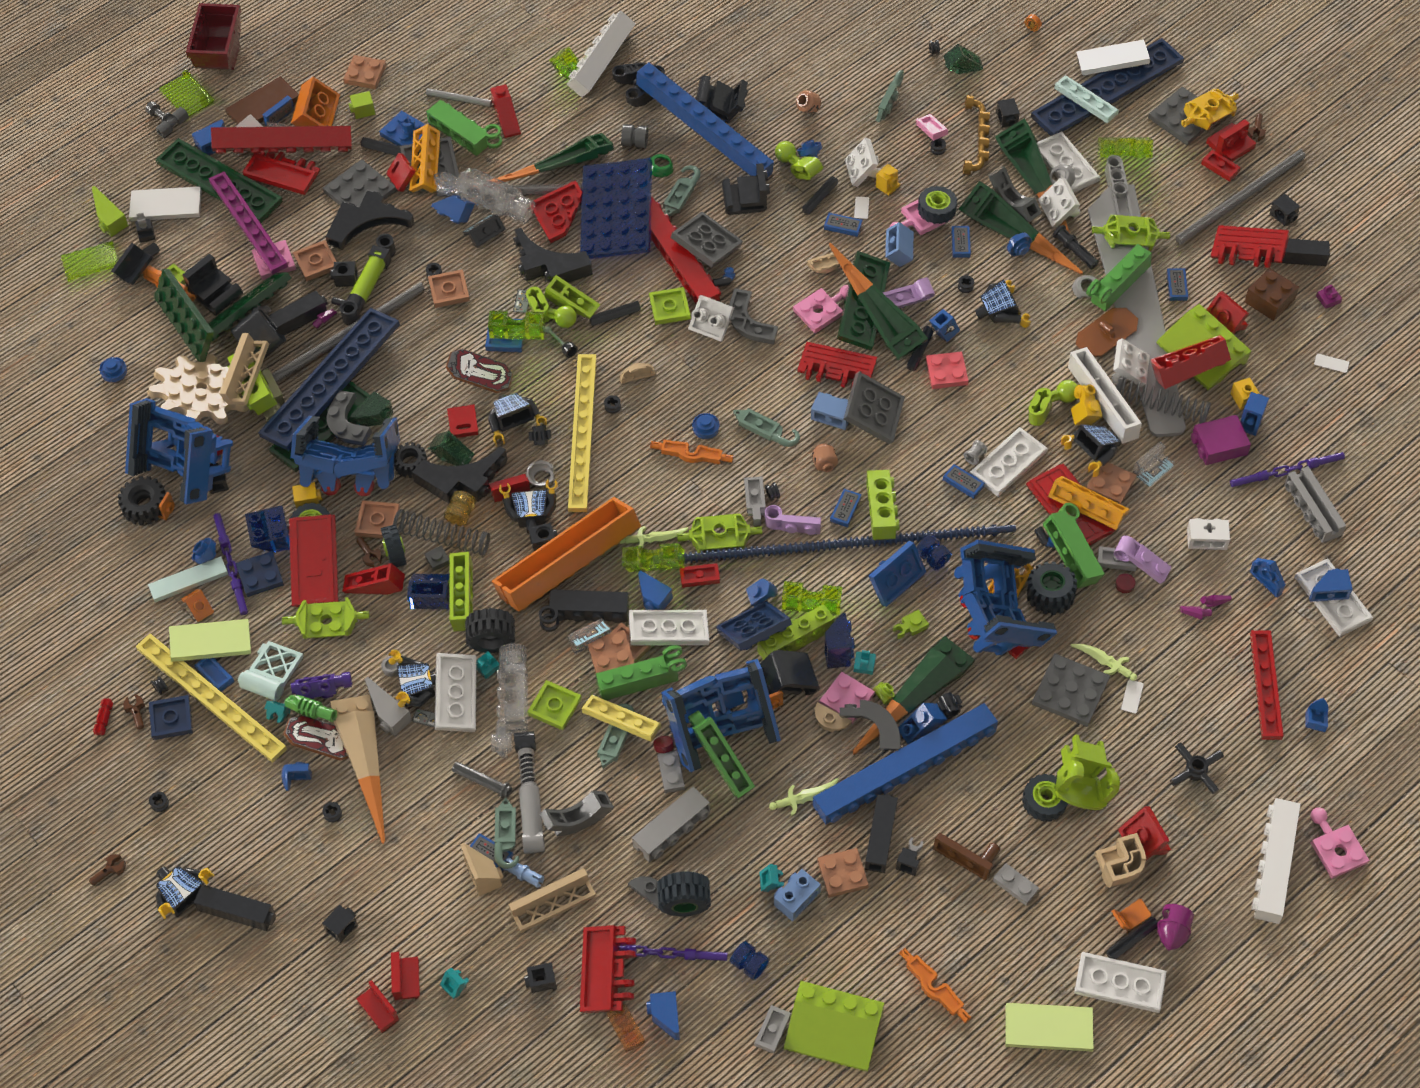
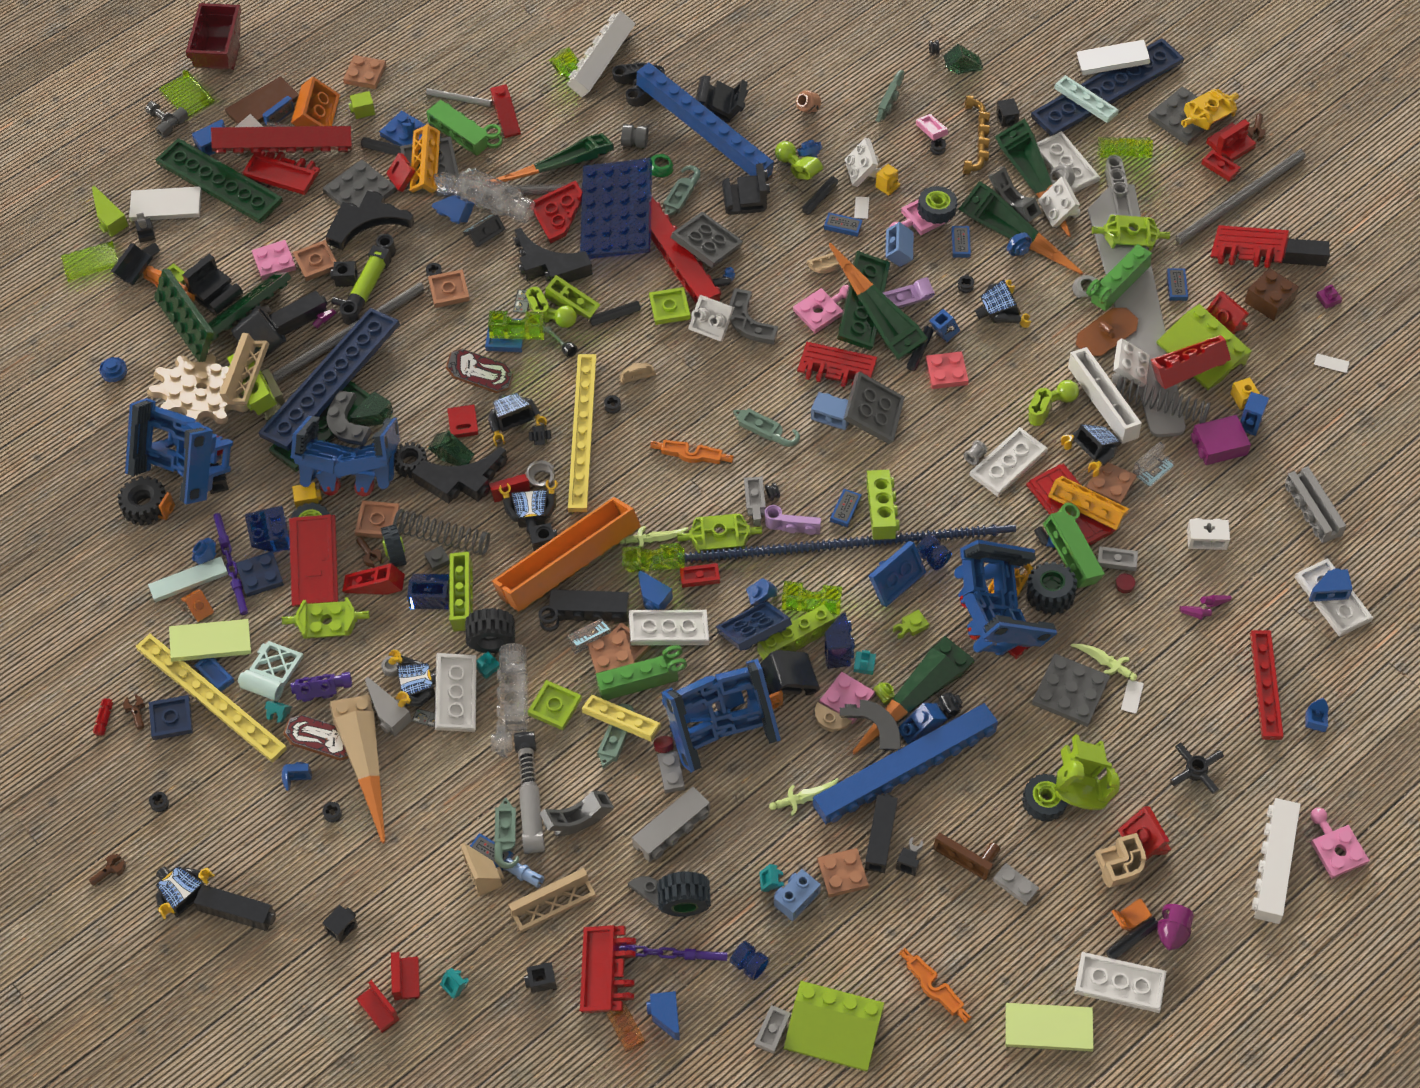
(159, 685): black bush -> none
(248, 223): magenta plate -> none
(310, 708): bright green hinge -> none
(460, 508): clear yellow wheel -> none
(482, 779): dark grey axle -> none
(705, 426): blue plate -> none
(721, 754): bright green hinge -> none
(824, 457): nougat head -> none
(963, 481): tile -> none
(1033, 22): orange tile -> none
(1070, 242): black pin -> none
(1088, 408): yellow brick -> none
(1131, 550): lavender plate -> none
(1264, 475): dark purple piece -> none
(1269, 575): blue plate -> none
(1284, 210): black brick -> none

